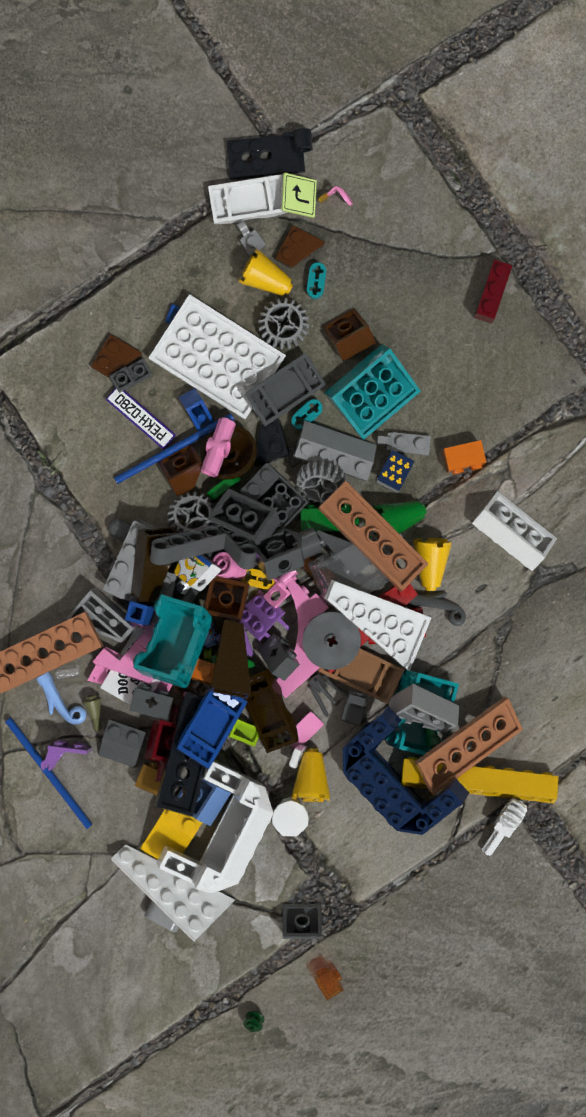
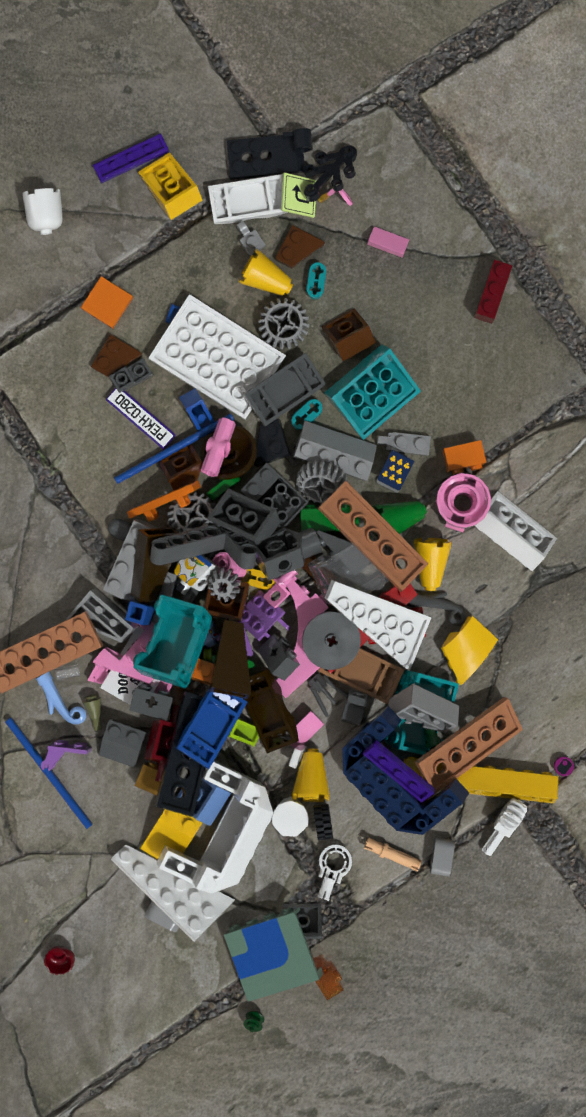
(43, 210): none -> white cylinder
(59, 960): none -> dark red hair
(107, 302): none -> orange tile
(131, 158): none -> dark purple tile
(170, 186): none -> yellow slope
(179, 494): none -> orange hinge
(223, 591): none -> light grey gear
(271, 954): none -> sand green panel
(323, 822): none -> black tyre
(328, 883): none -> white pin
(345, 155): none -> black plant
(388, 242): none -> bright pink slope
(388, 852): none -> light nougat pin
(399, 771): none -> dark purple tile
(442, 856): none -> light grey beam
(468, 486): none -> bright pink piece
(468, 648): none -> yellow slope
(563, 766): none -> tile

